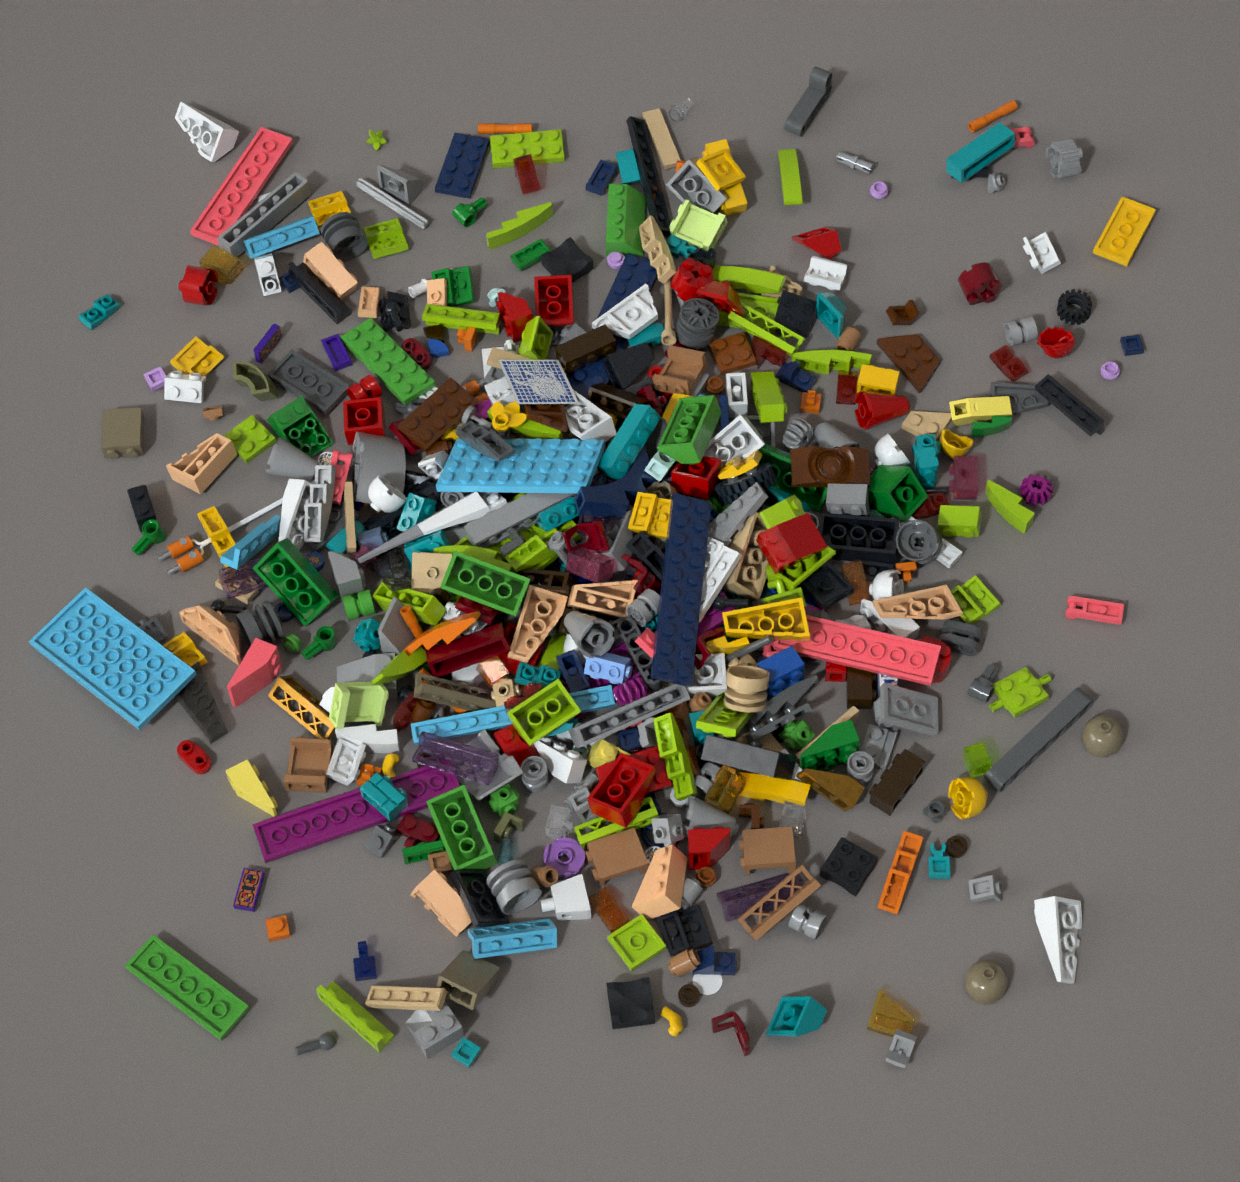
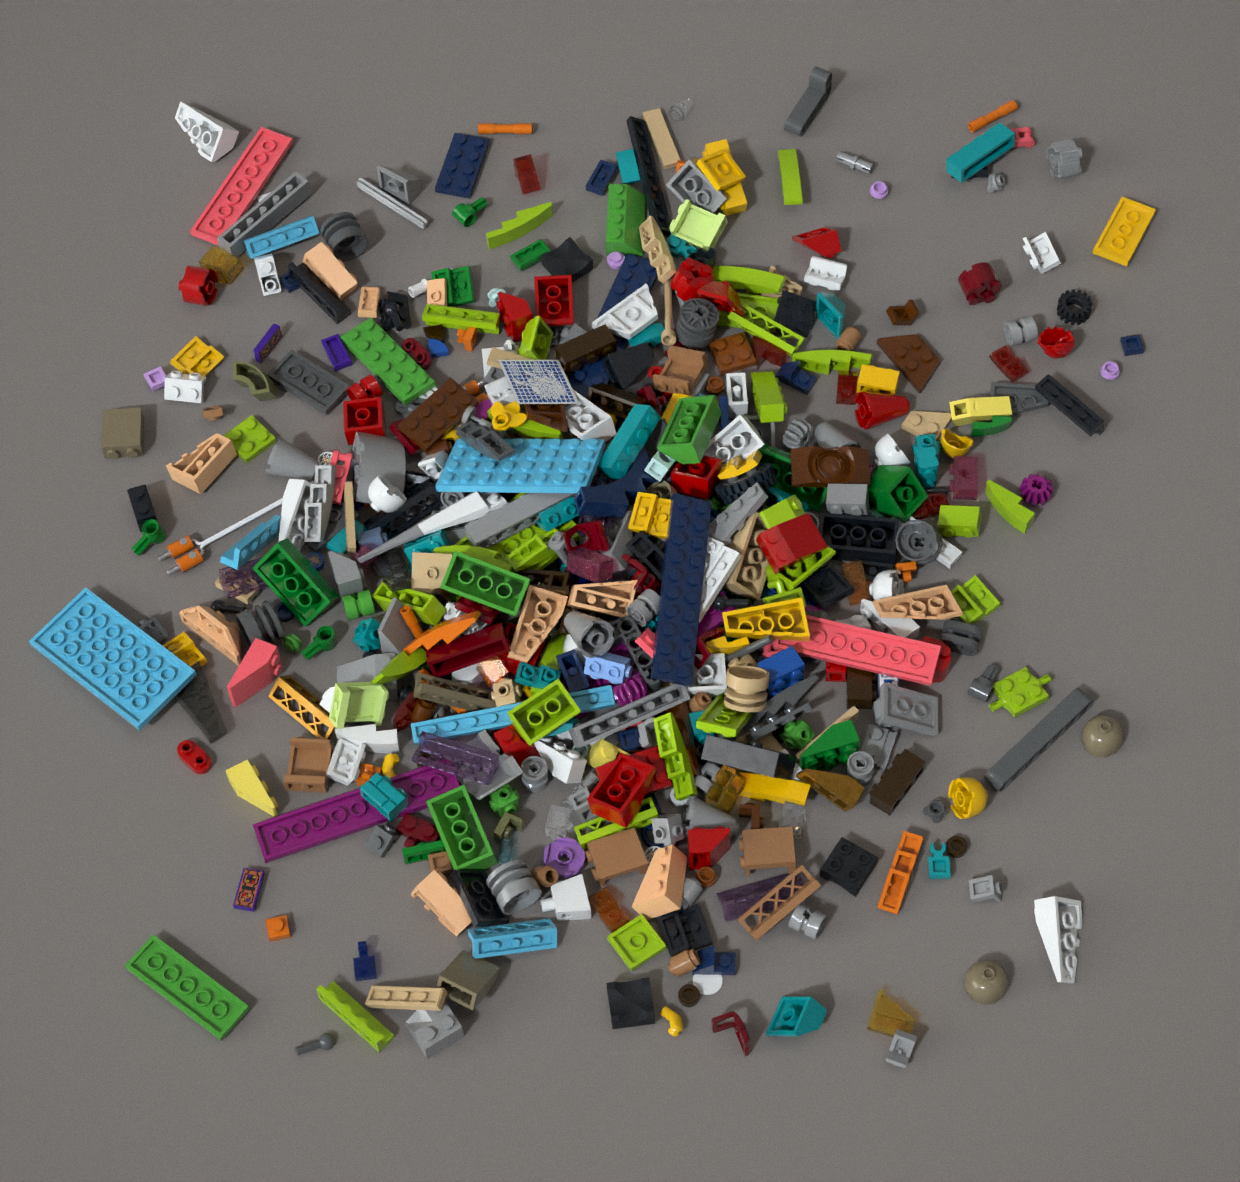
(101, 311): teal slope -> none
(216, 530): yellow slope -> none
(300, 427): green slope -> none
(326, 206): yellow slope -> none
(376, 139): lime plant -> none
(385, 238): lime slope -> none
(415, 511): teal bracket -> none
(466, 1052): teal plate -> none
(516, 541): dark grey bracket -> none
(529, 690): clear red slope -> none
(542, 145): lime plate -> none
(810, 402): orange tile -> none
(976, 759): clear neon green panel -> none
(1094, 610): coral plate -> none

